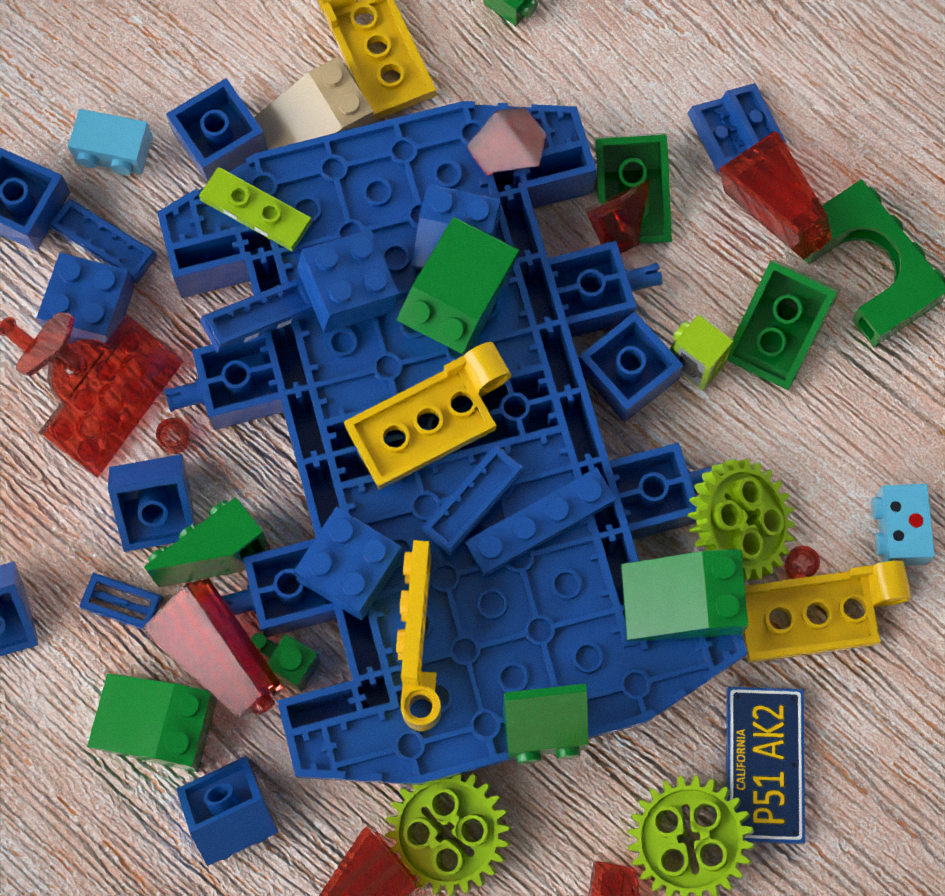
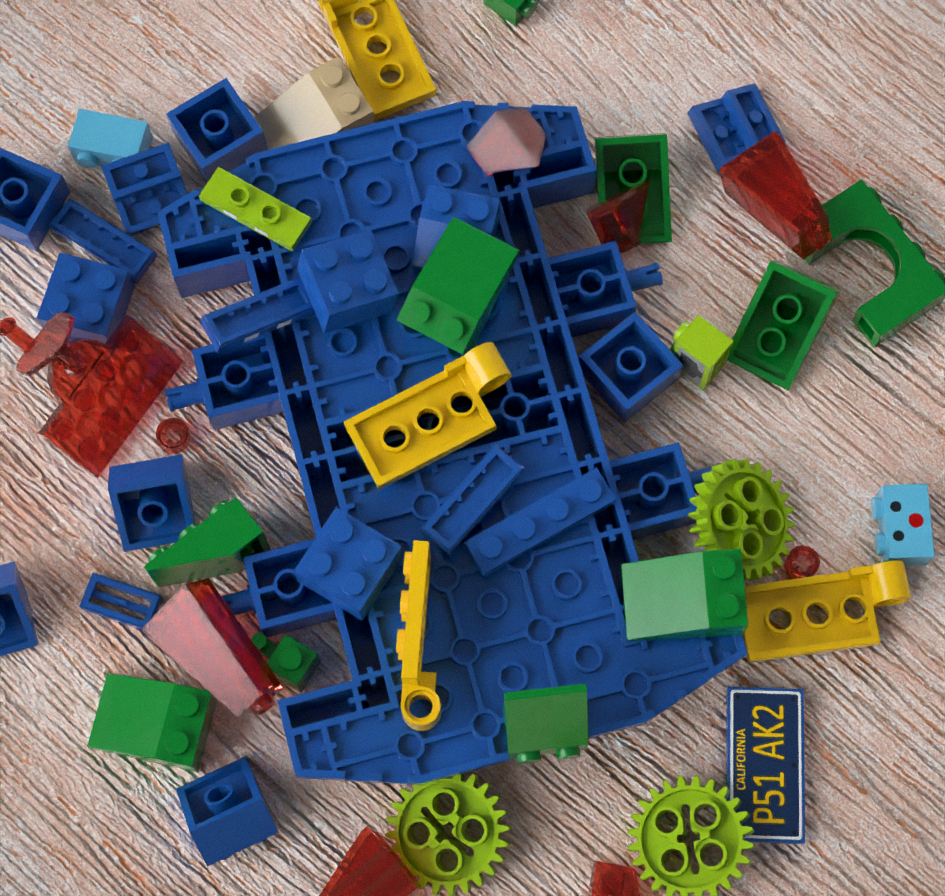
(144, 186): none -> blue slope

